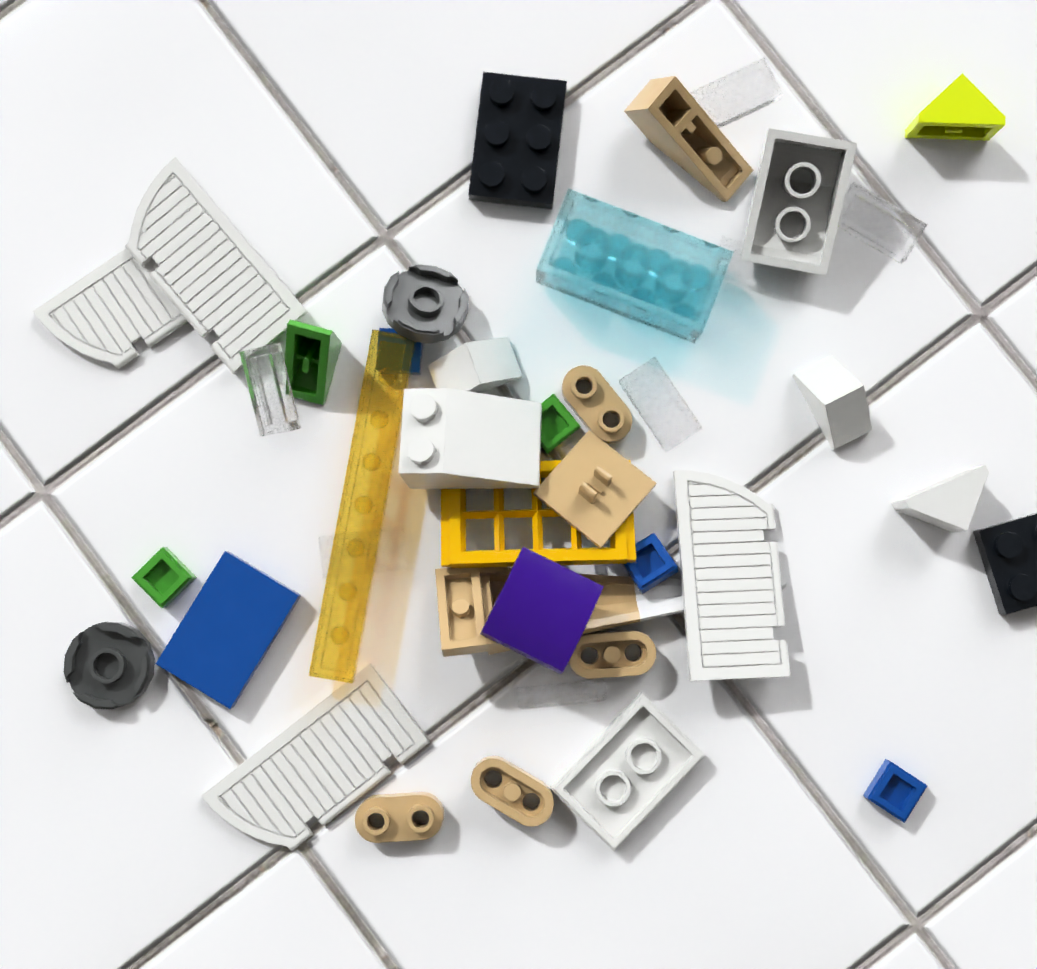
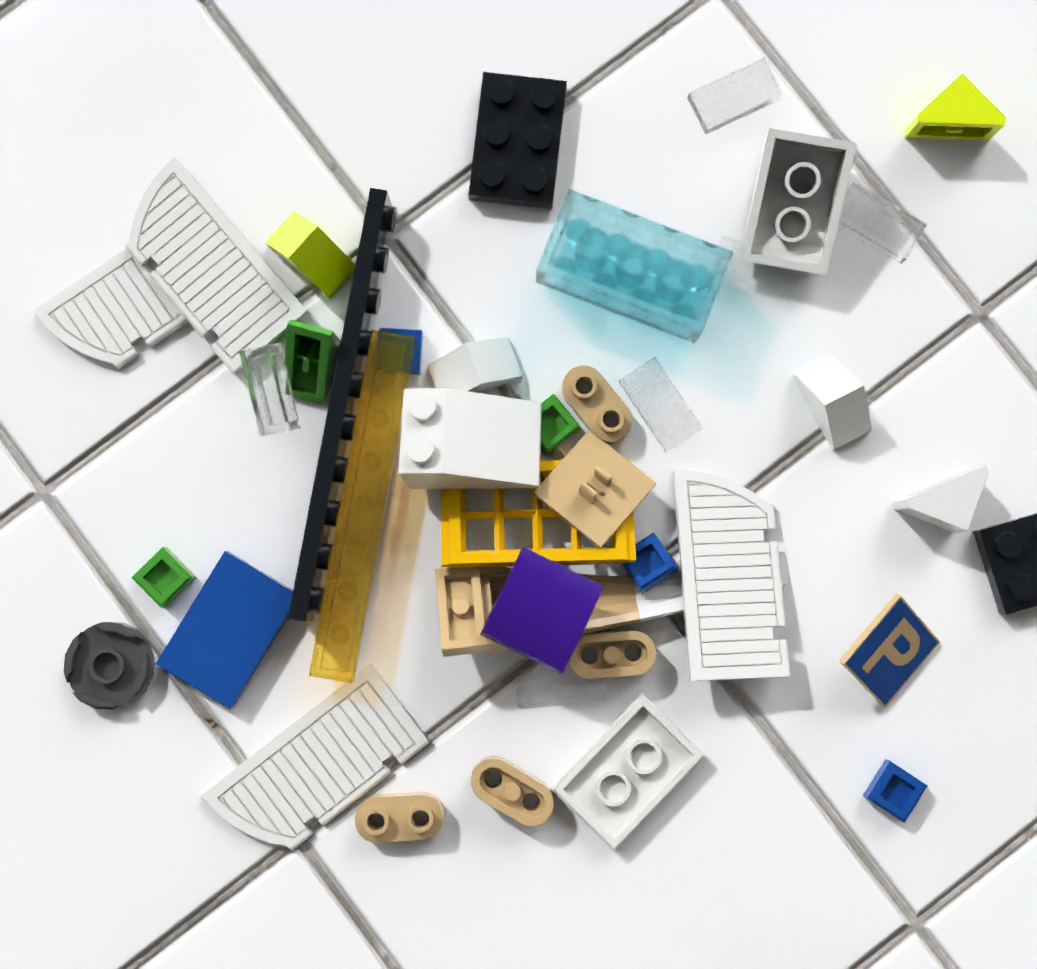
(312, 253): none -> neon yellow slope
(340, 423): none -> black plate
(425, 304): tile -> none
(688, 136): tan slope -> none
(889, 650): none -> blue piece

